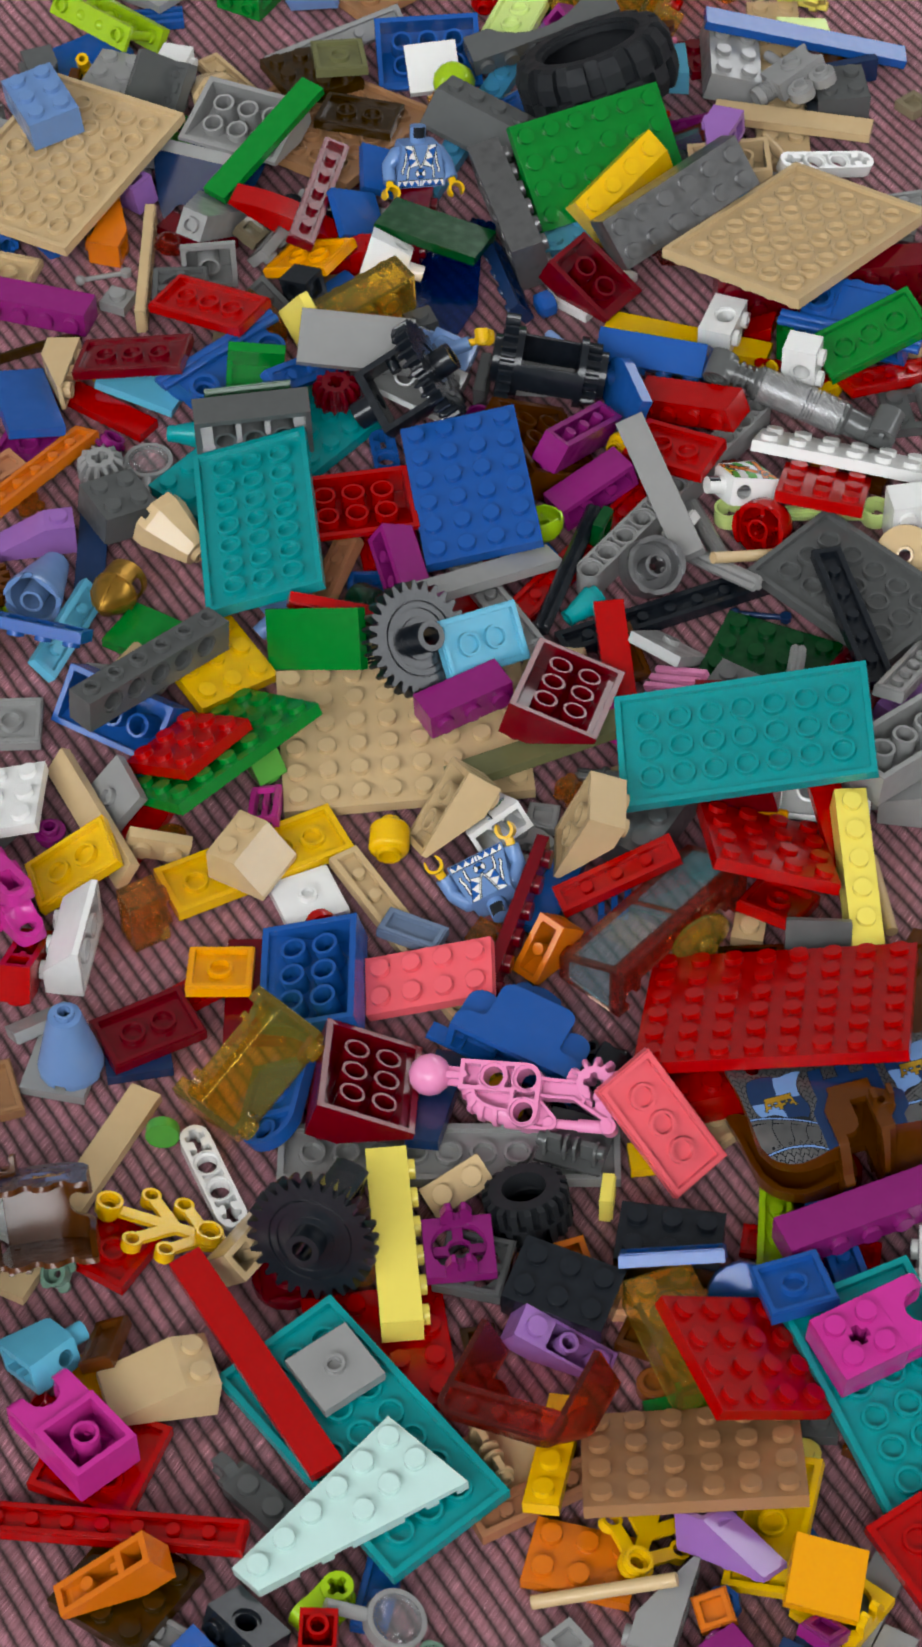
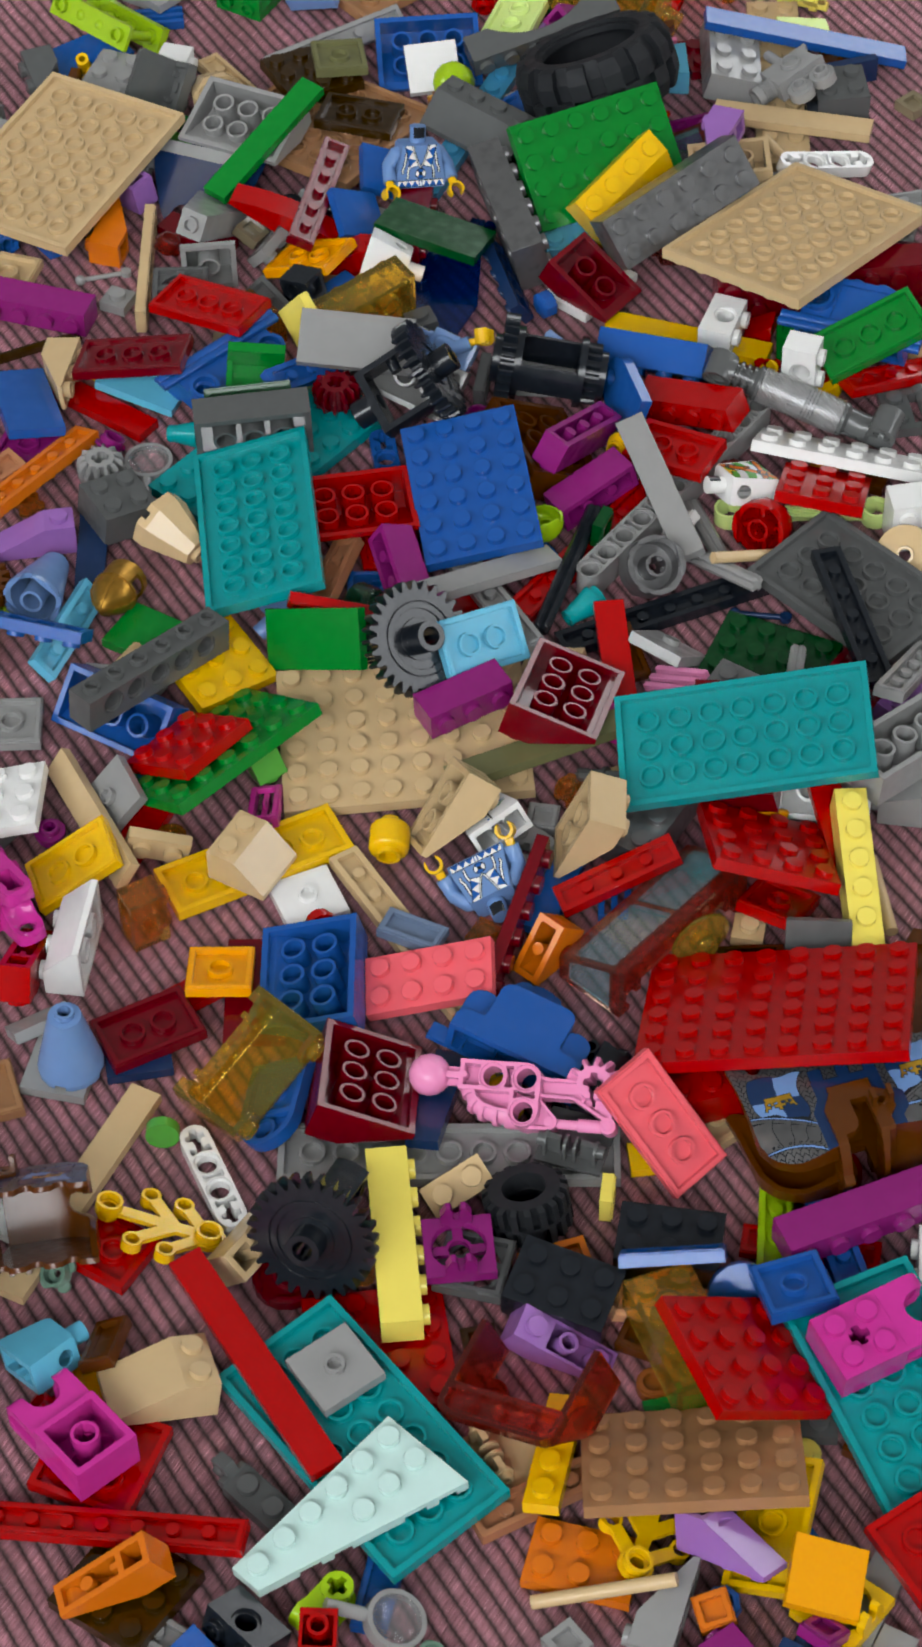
(42, 106): medium blue brick -> none

